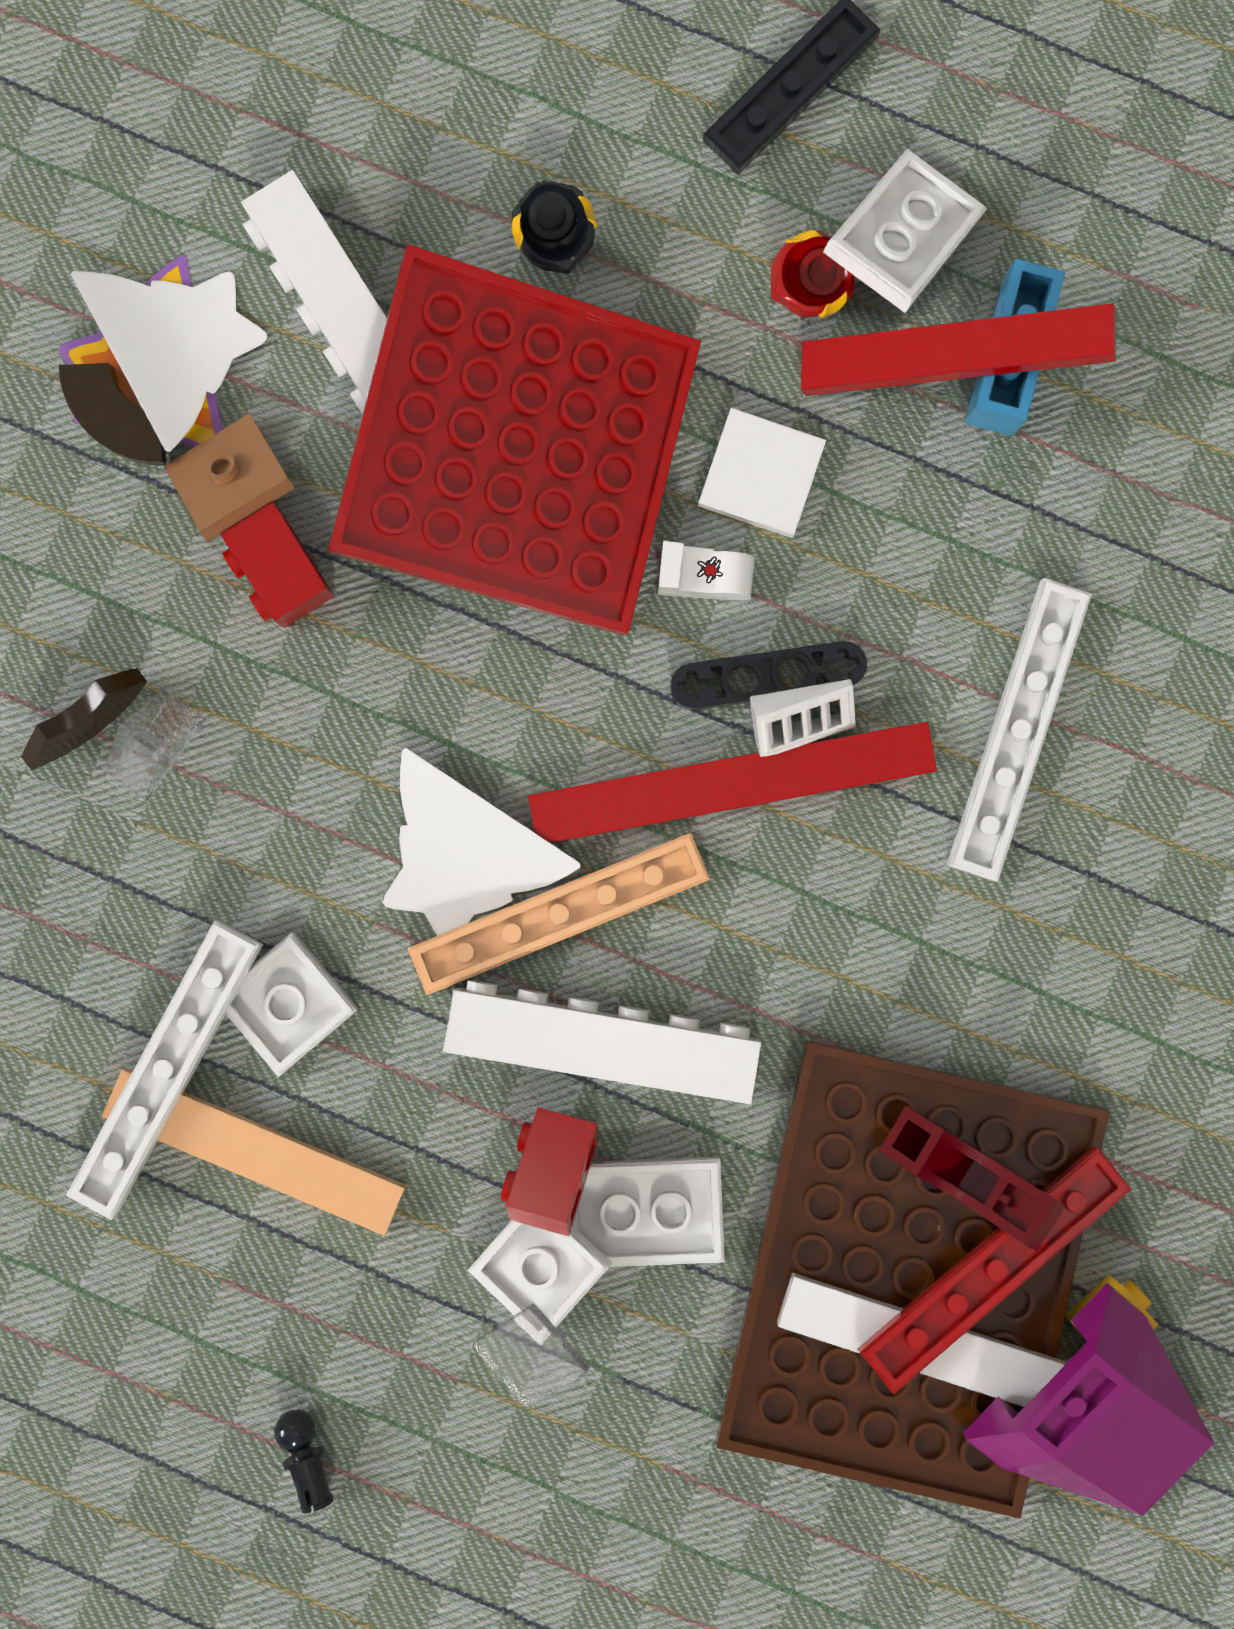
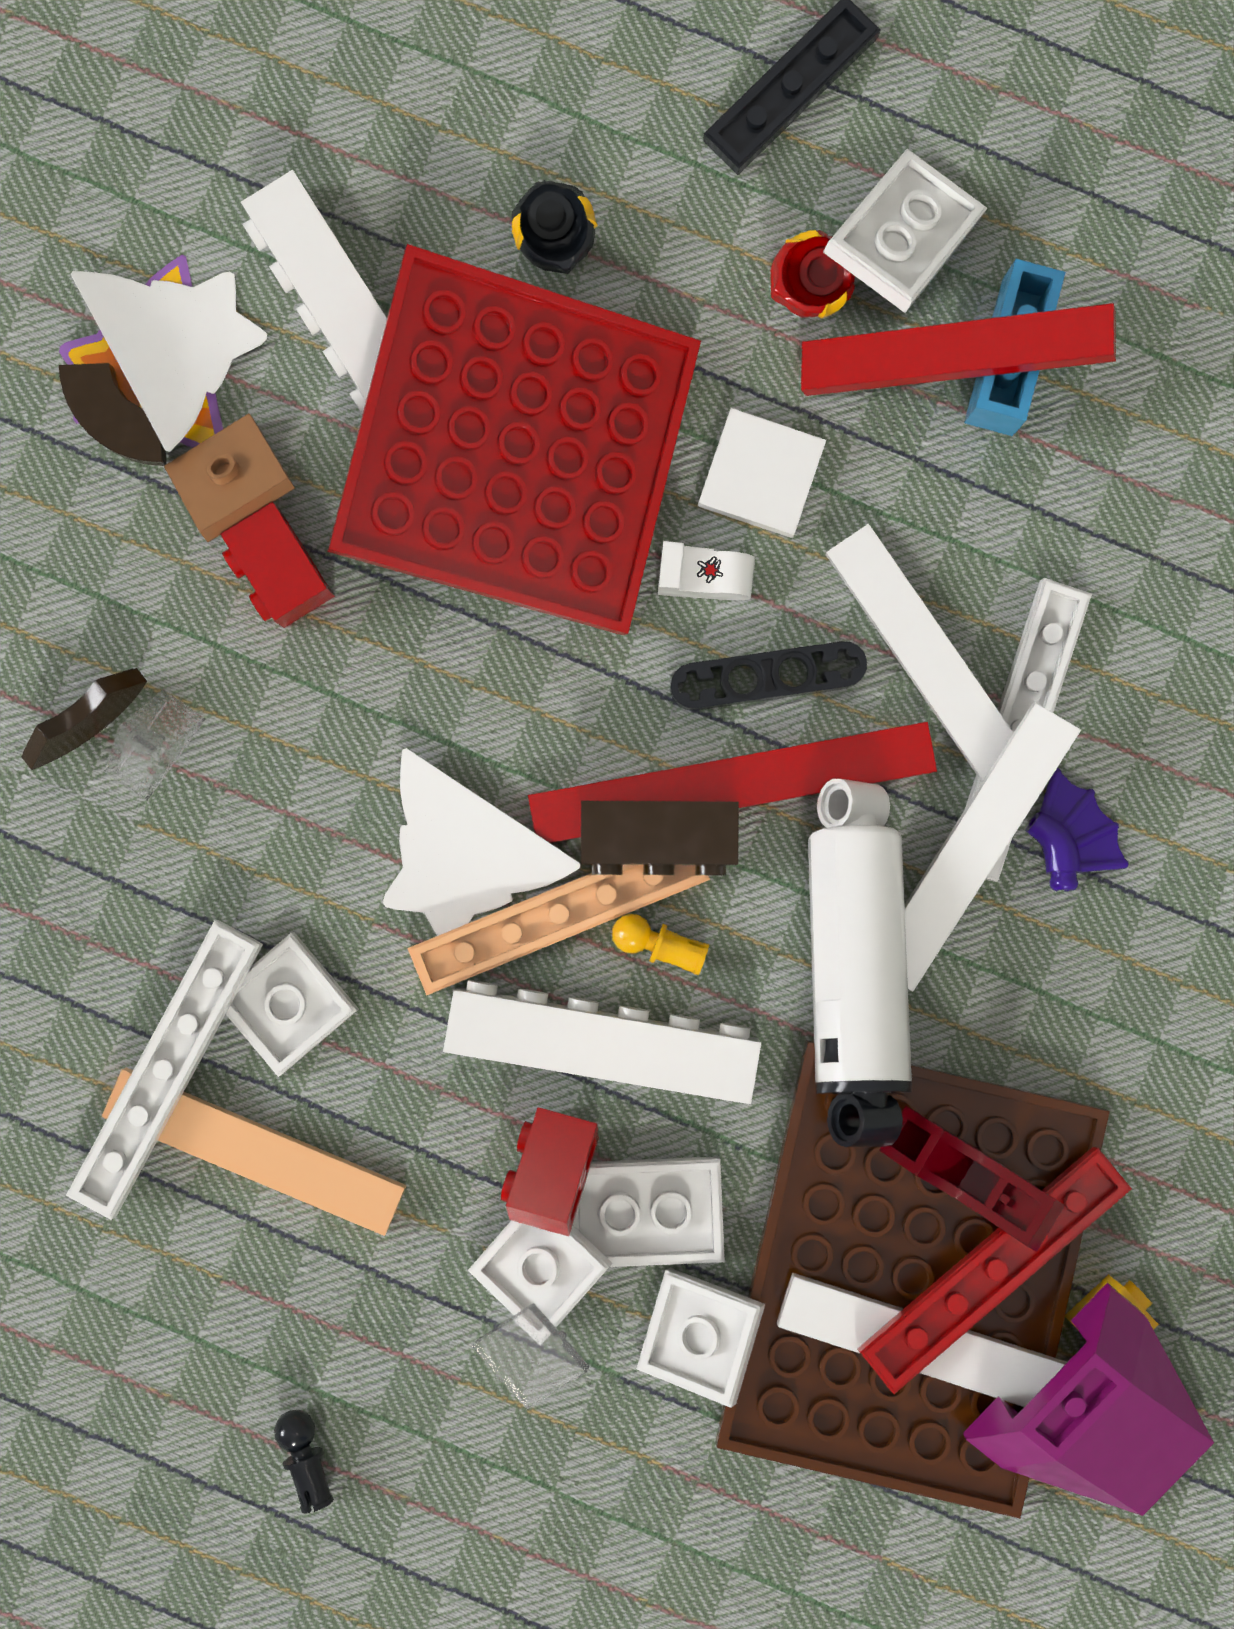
(634, 934): none -> yellow pin
(659, 836): none -> dark brown brick
(700, 1337): none -> white tile
(783, 704): white slope -> none
(859, 964): none -> white piece
(922, 648): none -> white tile
(983, 834): none -> white tile
(1074, 834): none -> dark purple arm

